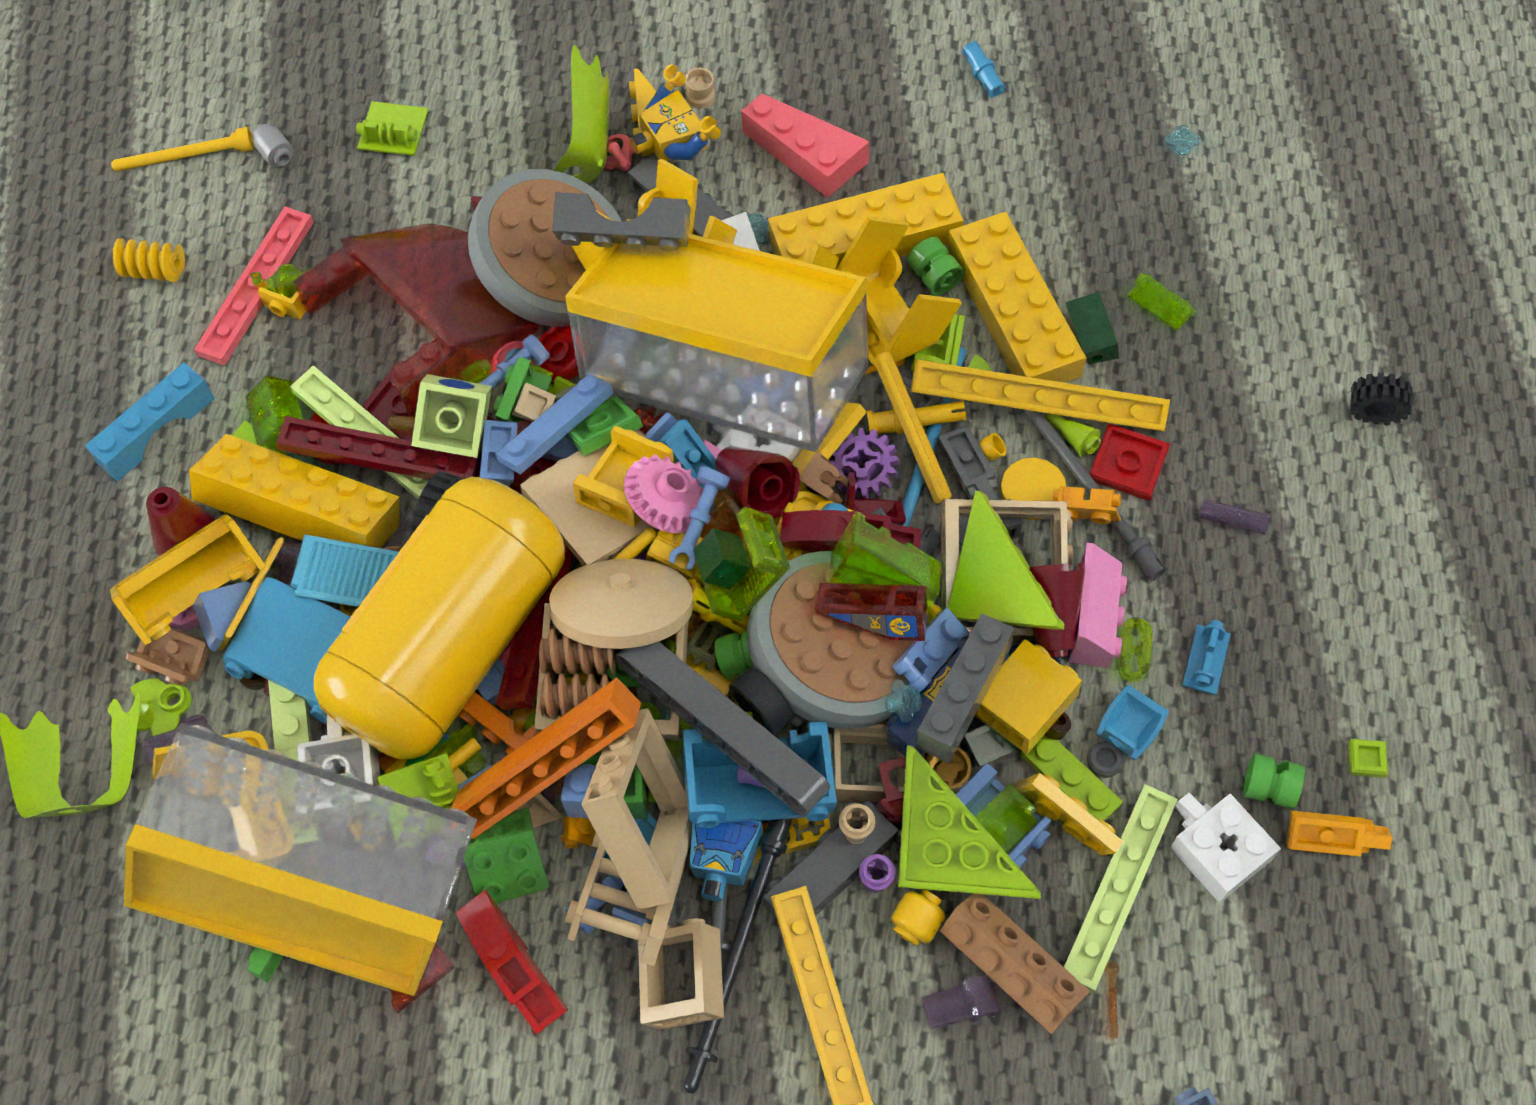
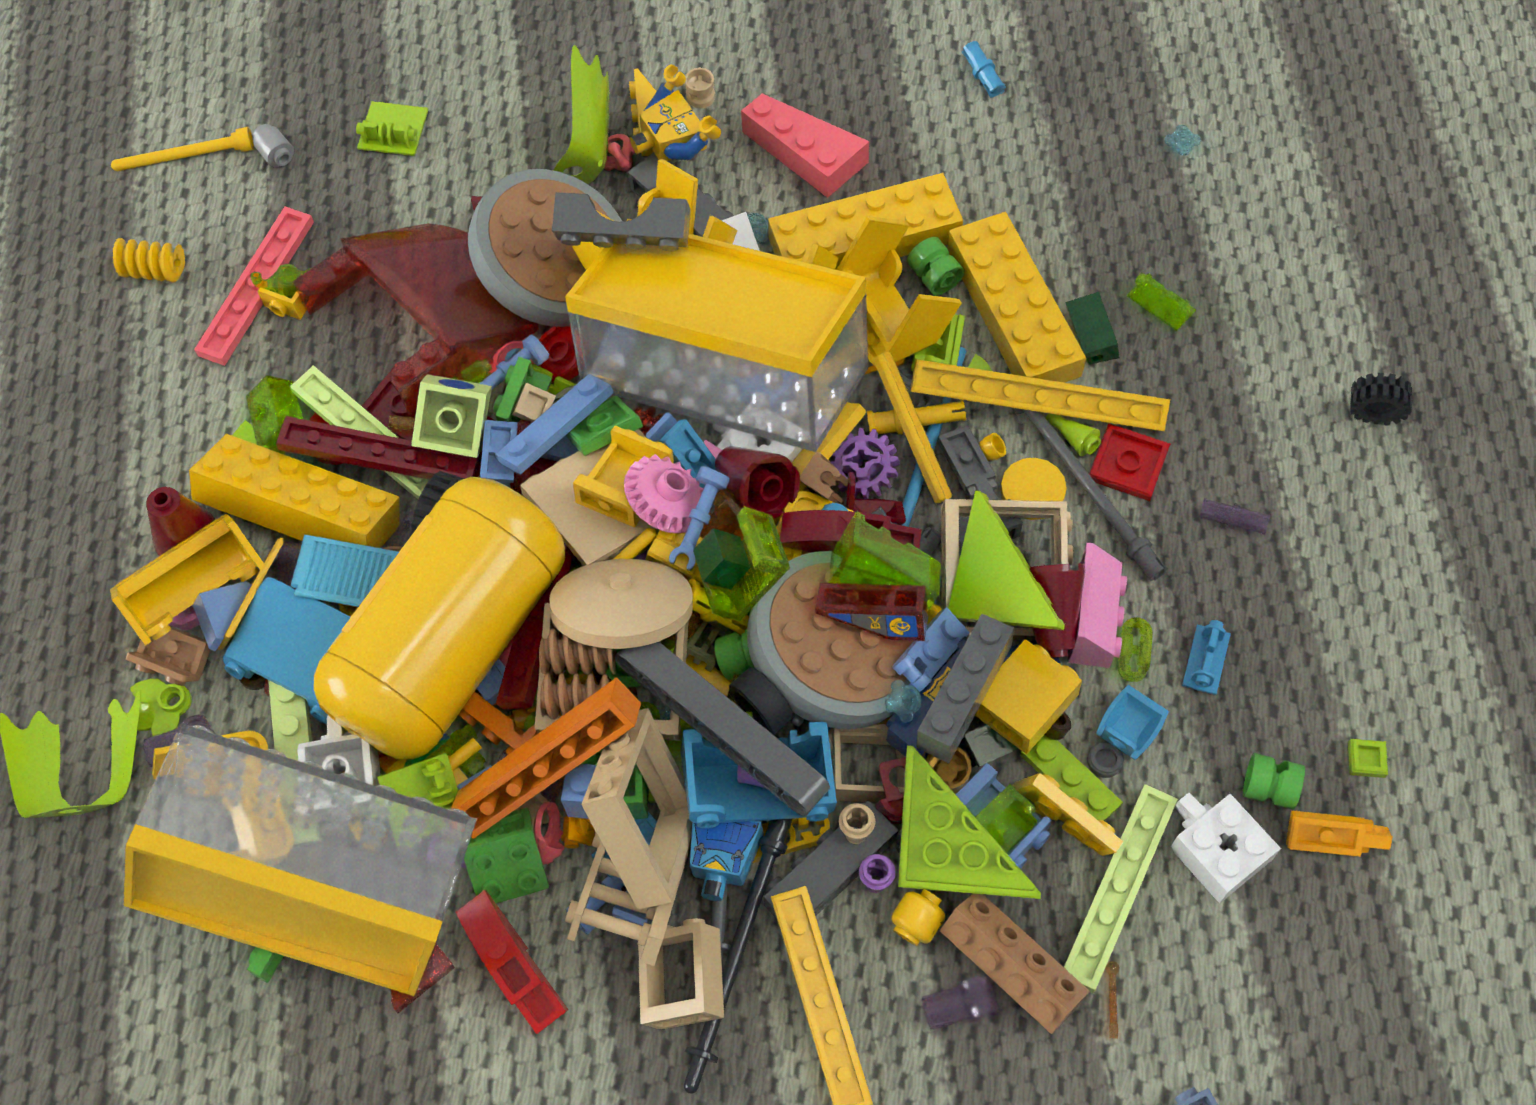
(124, 440): dark azure arch -> none
(549, 845): none -> coral piece
(1098, 509): light orange hinge -> none

